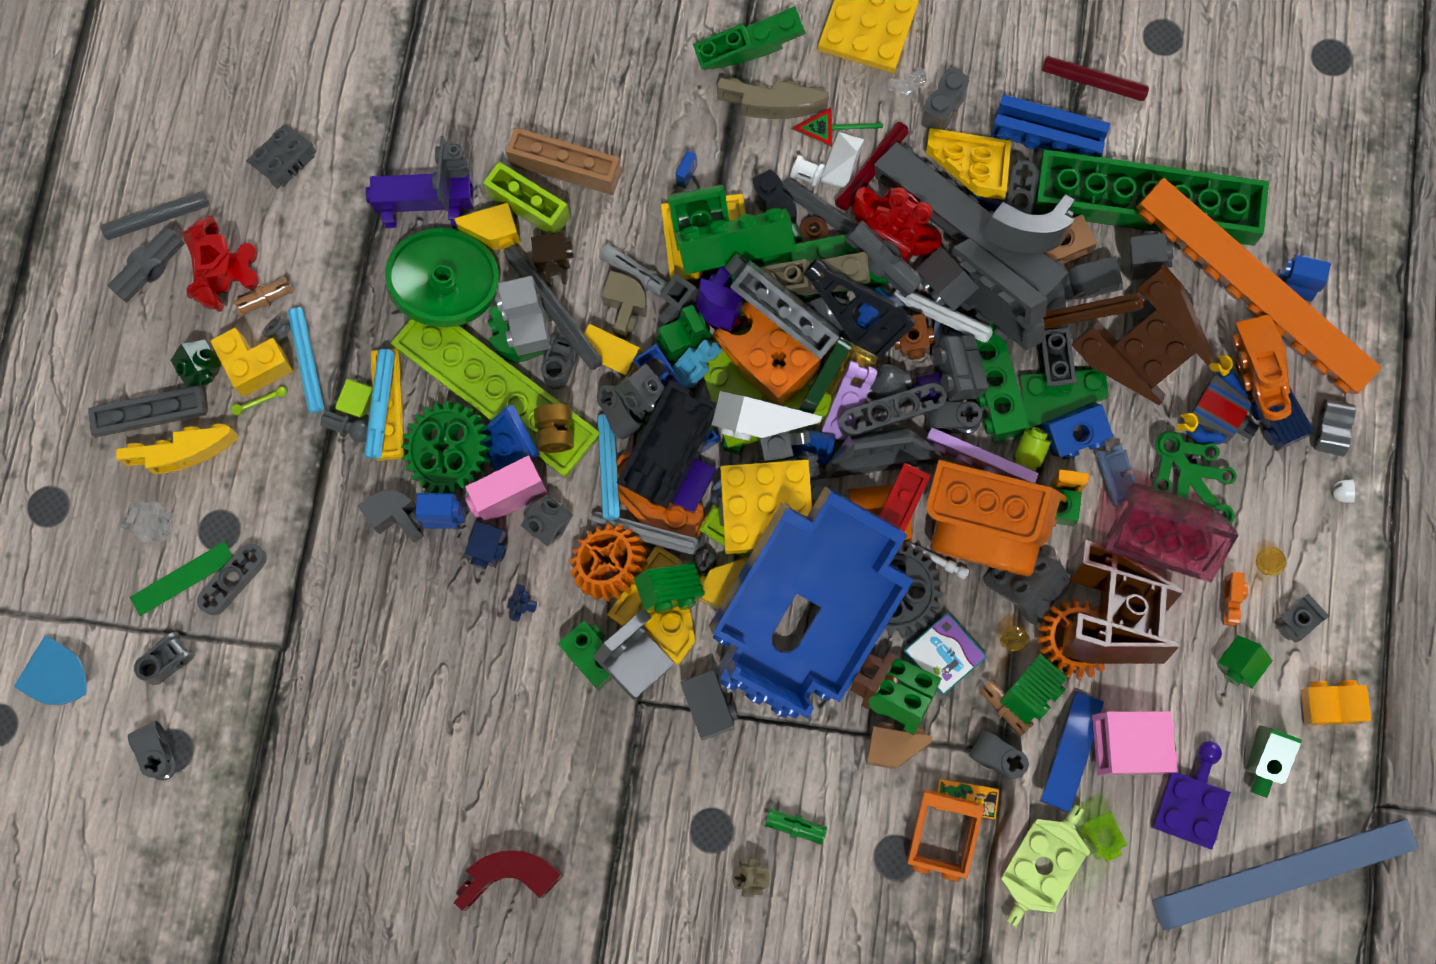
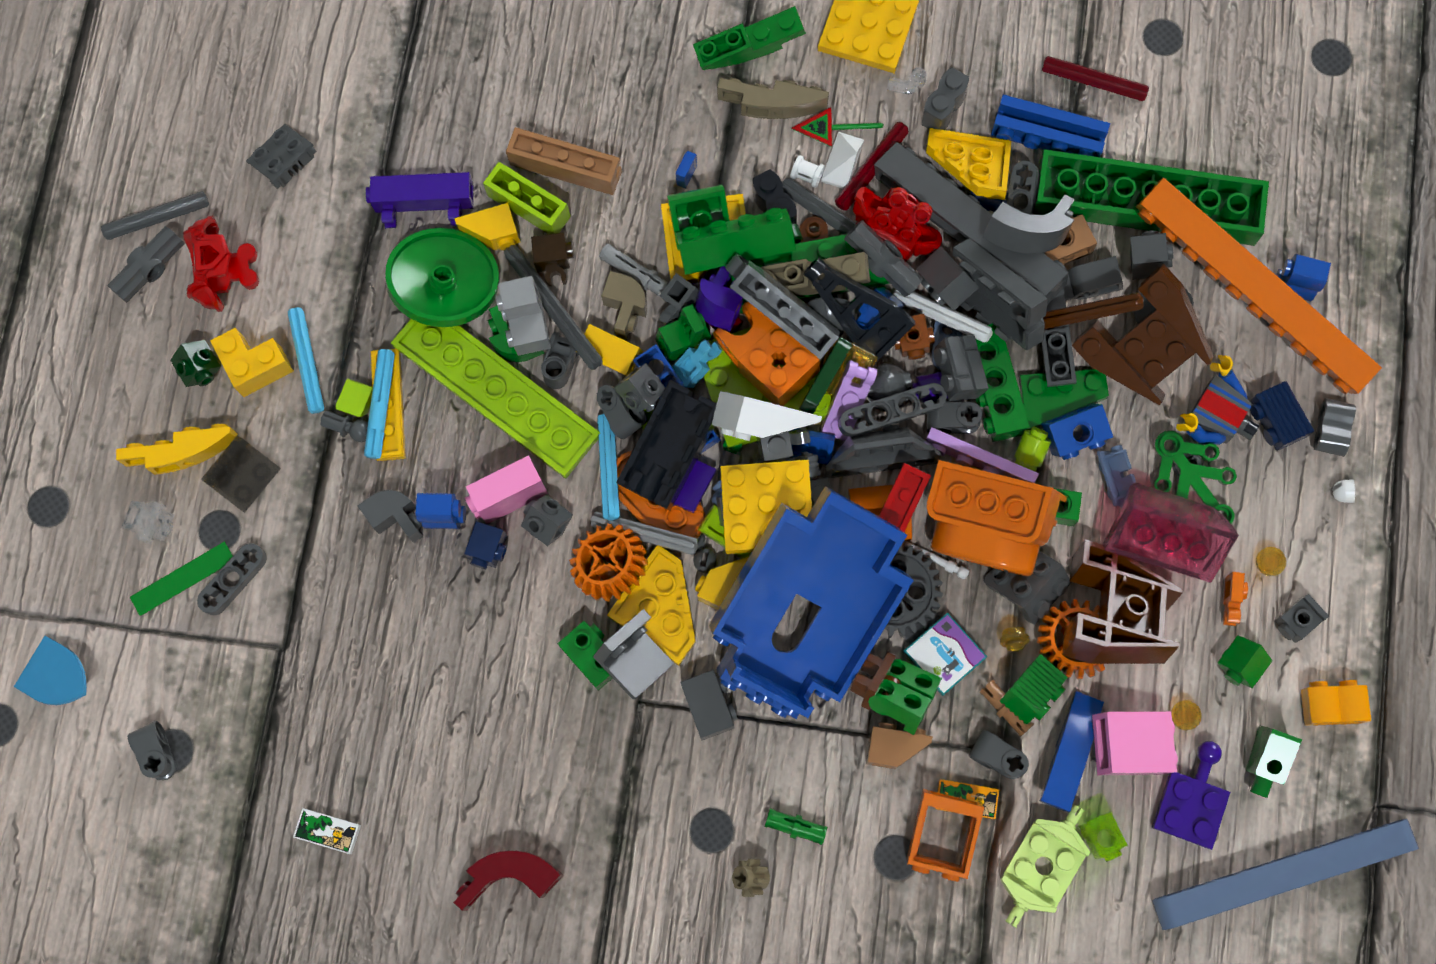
(147, 411): dark grey plate -> none
(165, 658): dark grey piece -> none
(237, 409): lime hinge -> none
(240, 473): none -> clear smoke hinge
(263, 296): medium nougat pin -> none
(276, 329): dark grey bush -> none
(326, 831): none -> tile
(423, 448): green gear -> none
(451, 164): dark grey hinge -> none
(509, 439): blue plate -> none
(520, 603): dark blue plant -> none
(553, 428): pearl gold wheel -> none
(669, 587): green brick -> none
(1070, 480): light orange tile -> none
(1186, 715): none -> clear yellow plate
(1263, 365): orange brick -> none

